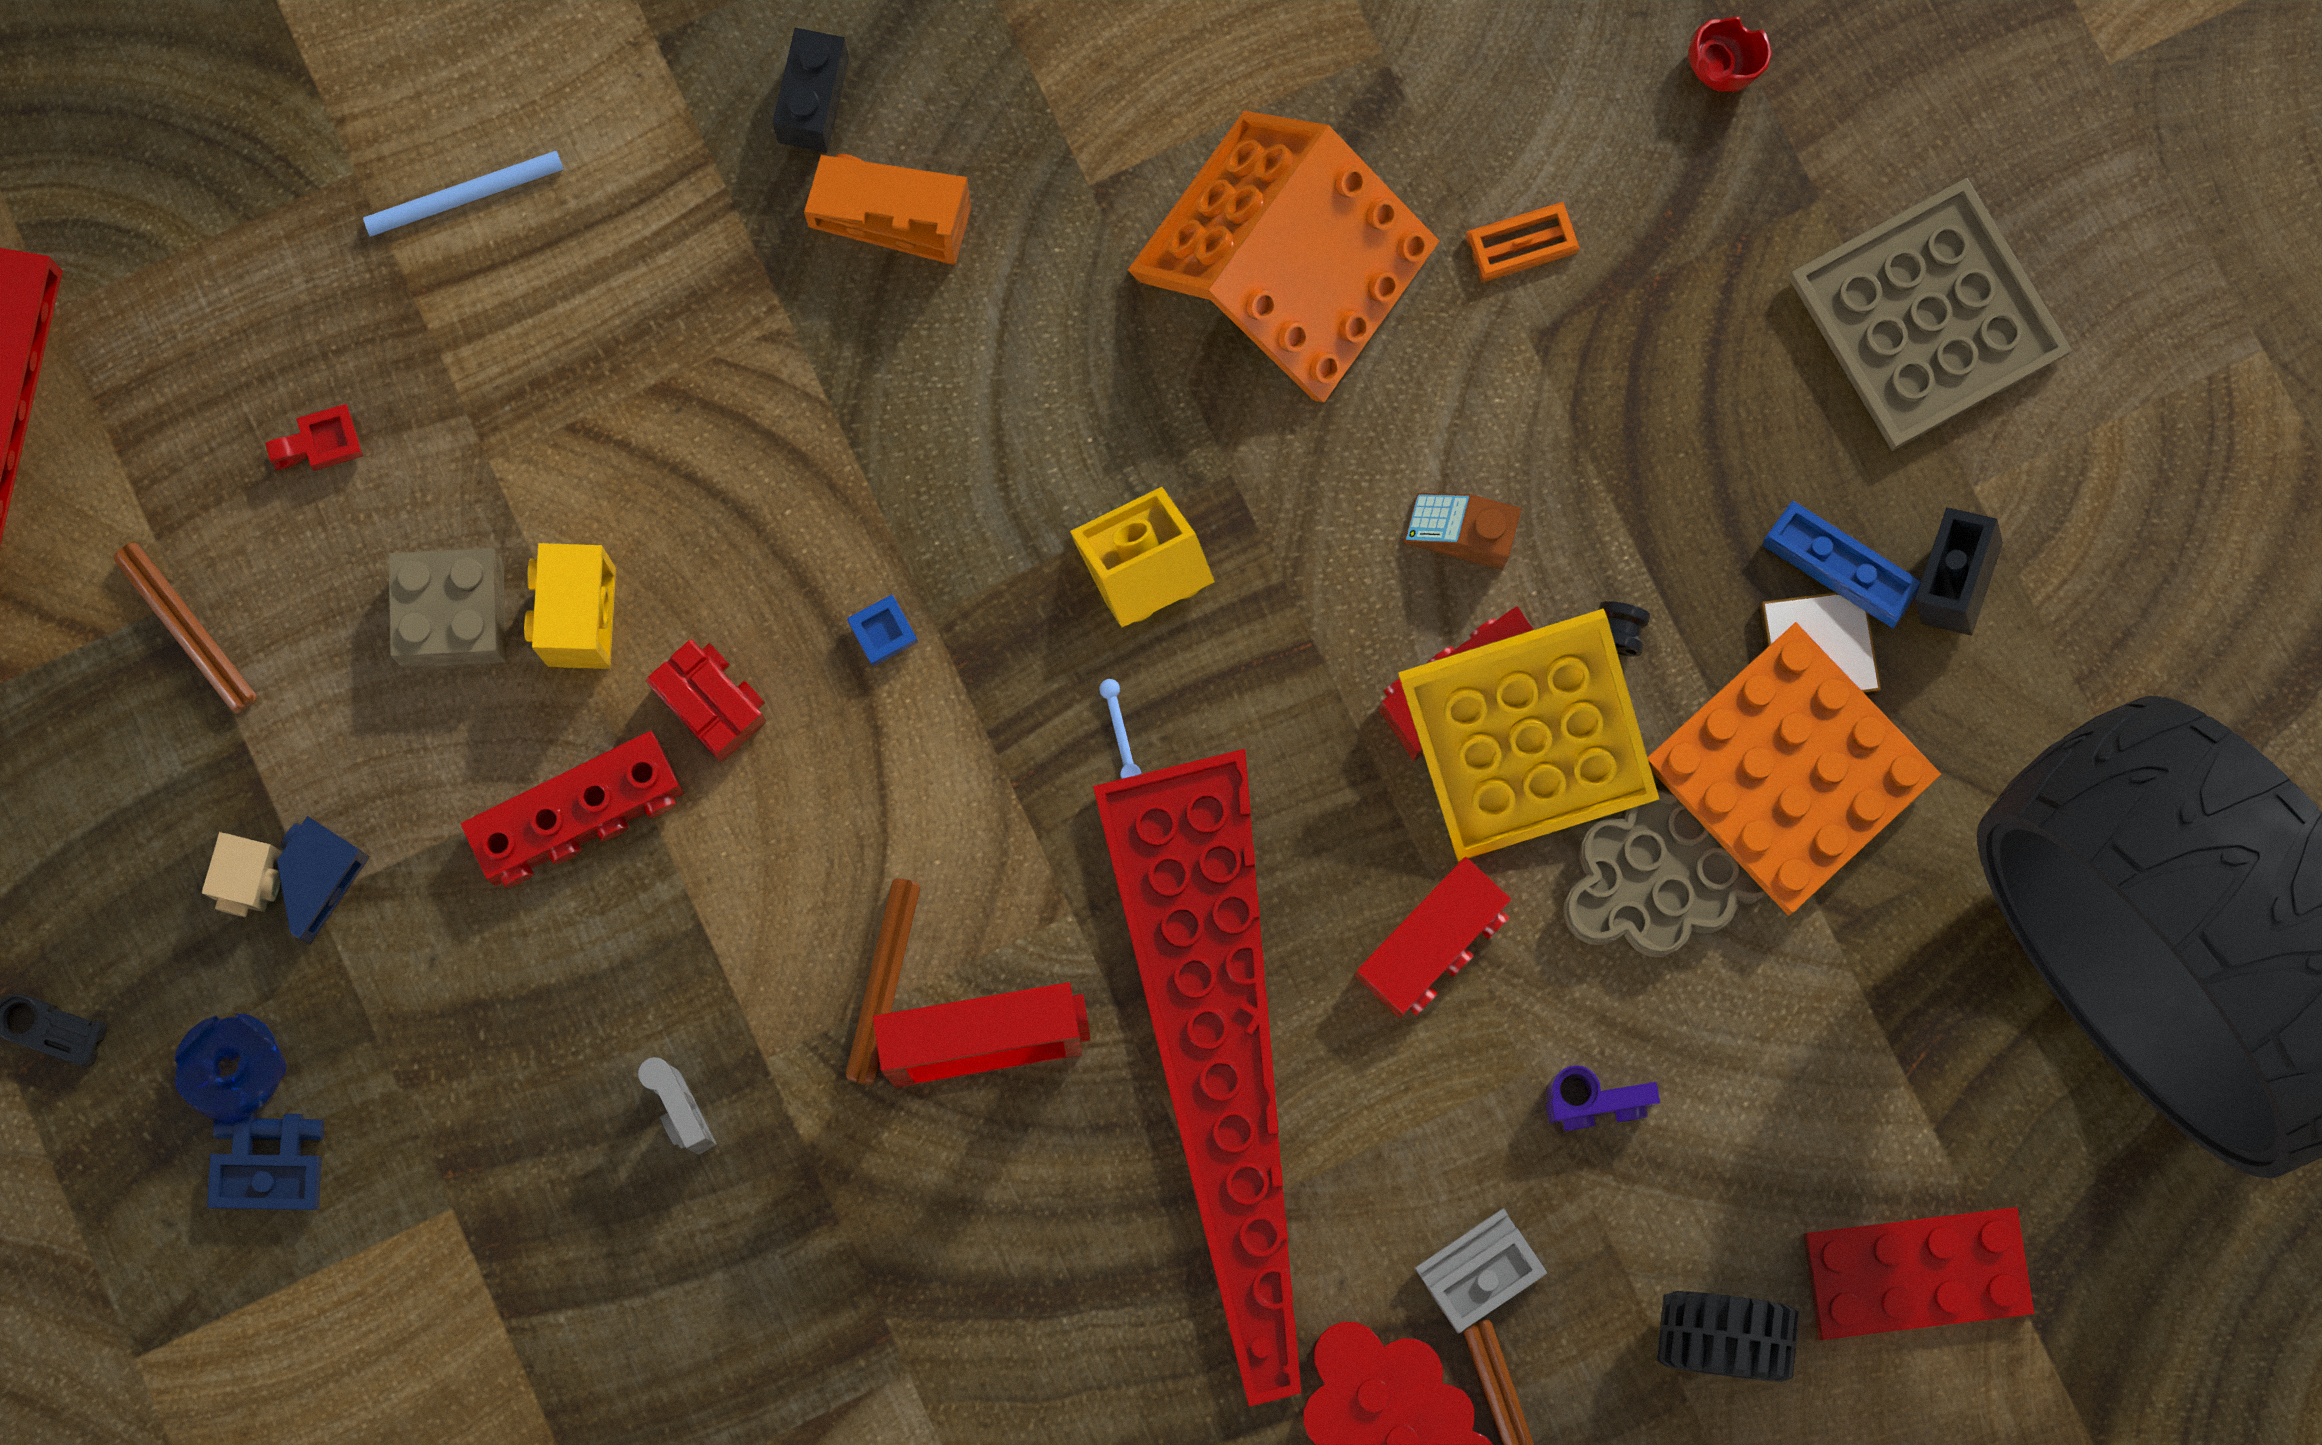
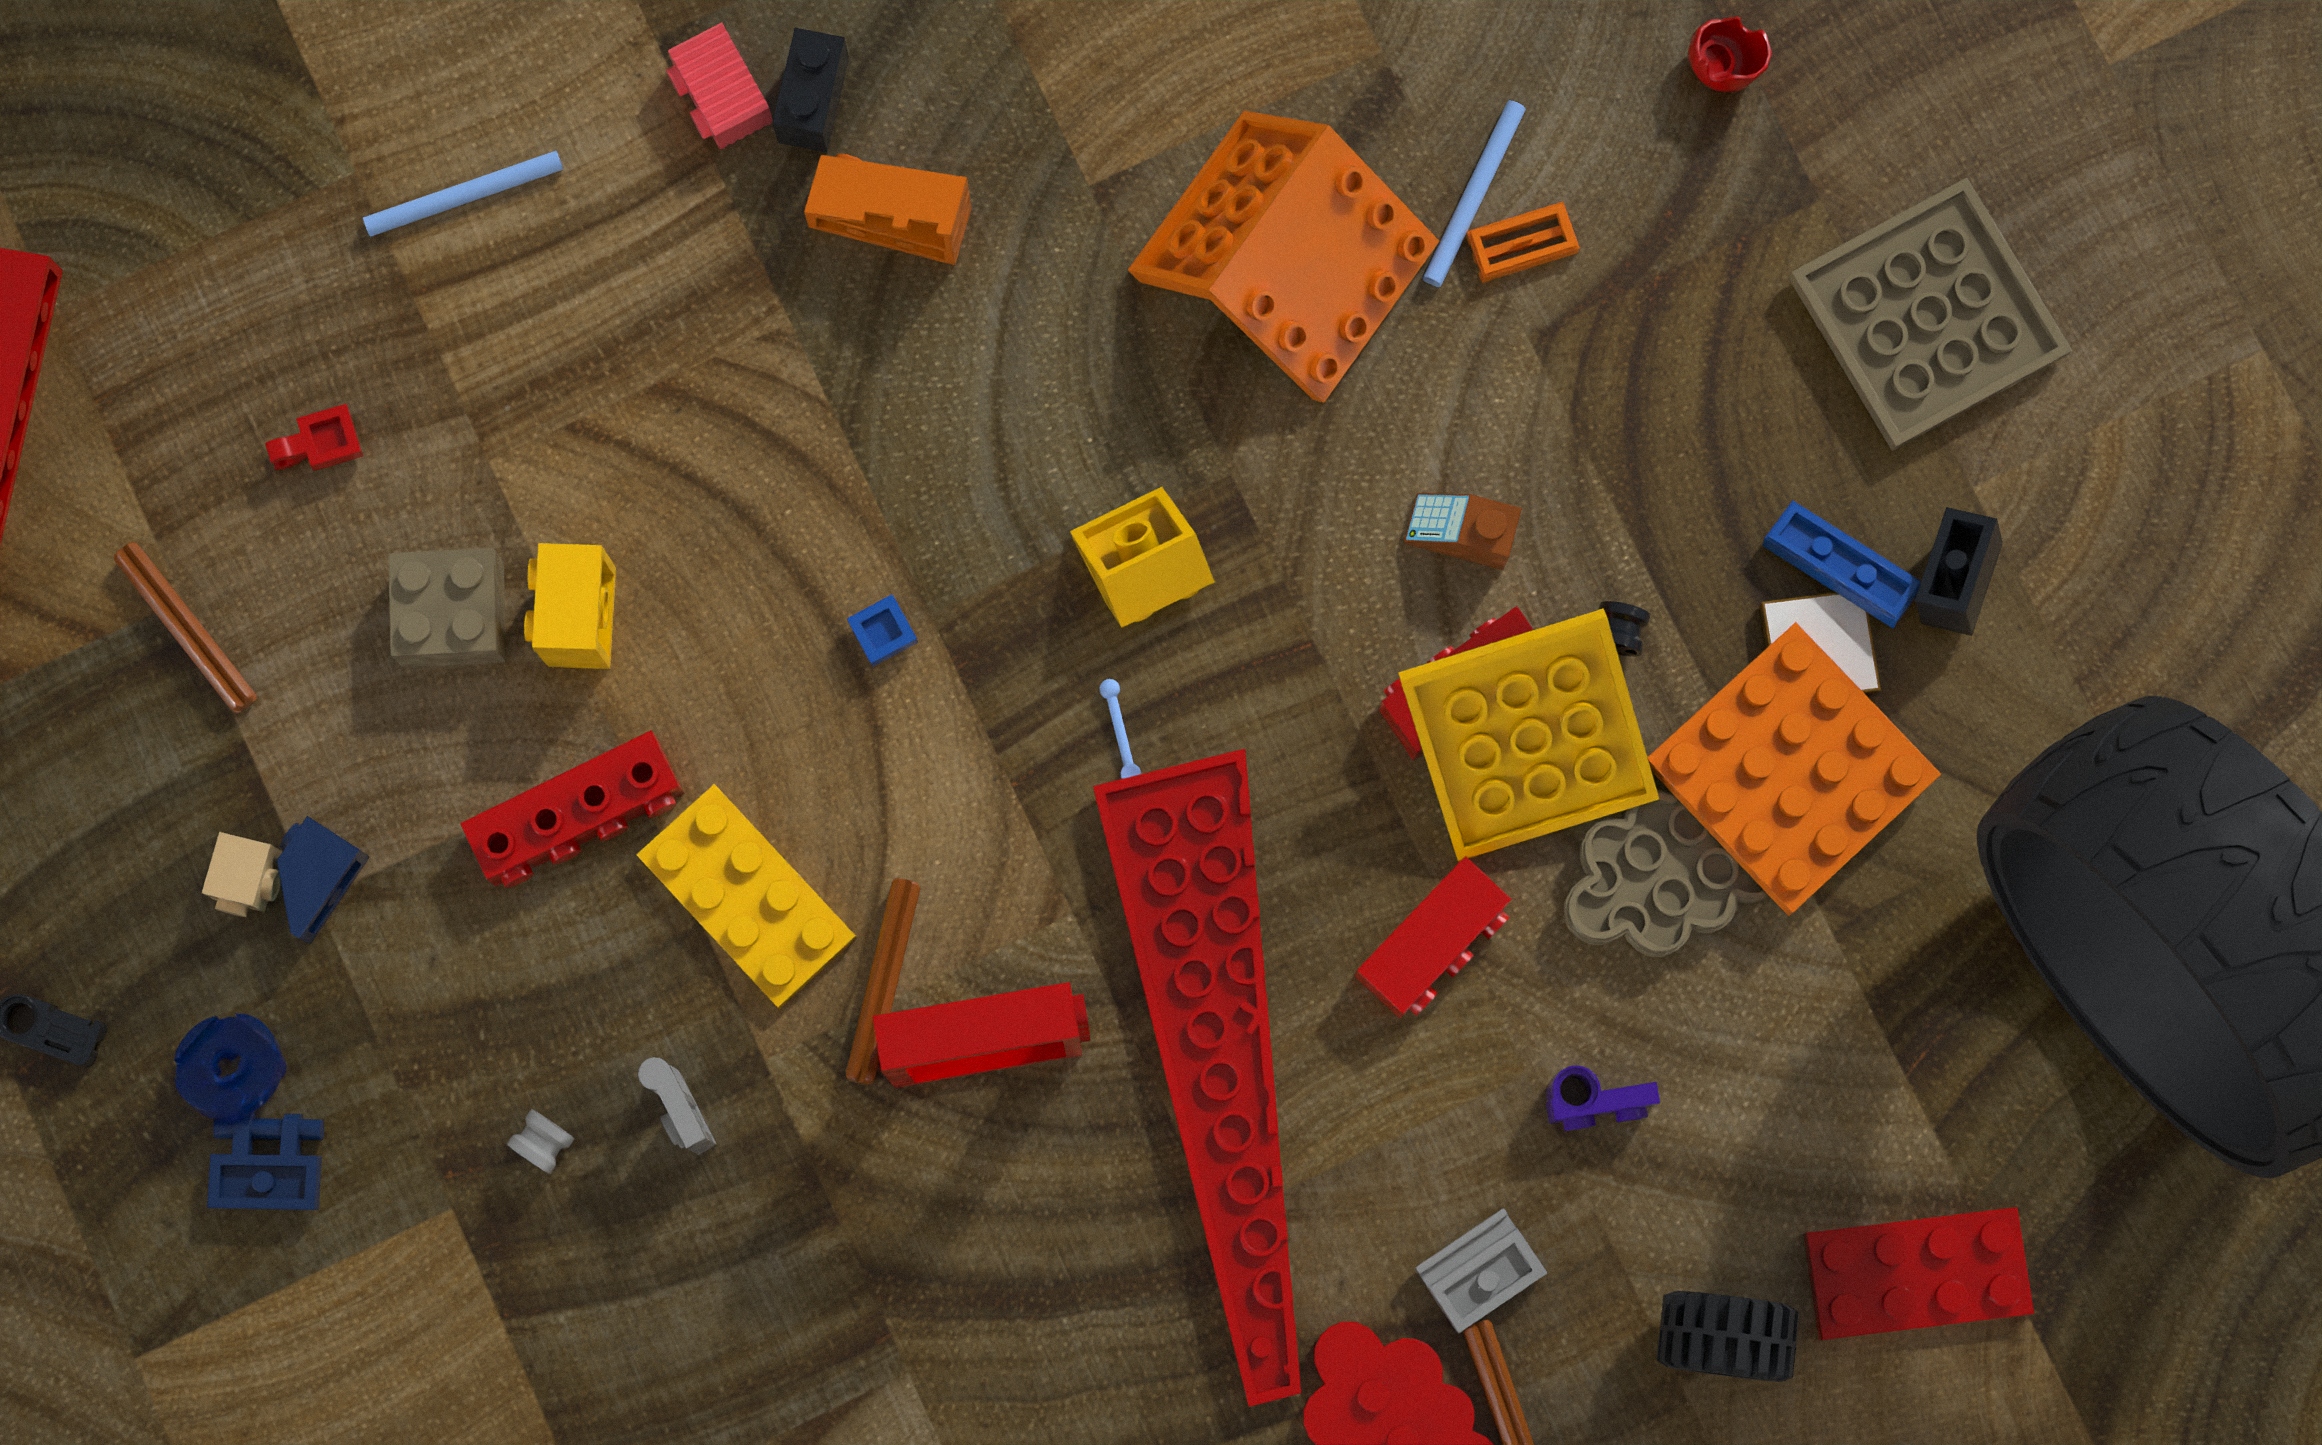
(540, 1141): none -> light grey wheel
(707, 700): red brick -> none
(720, 87): none -> coral brick
(747, 896): none -> yellow plate
(1474, 193): none -> light blue bar

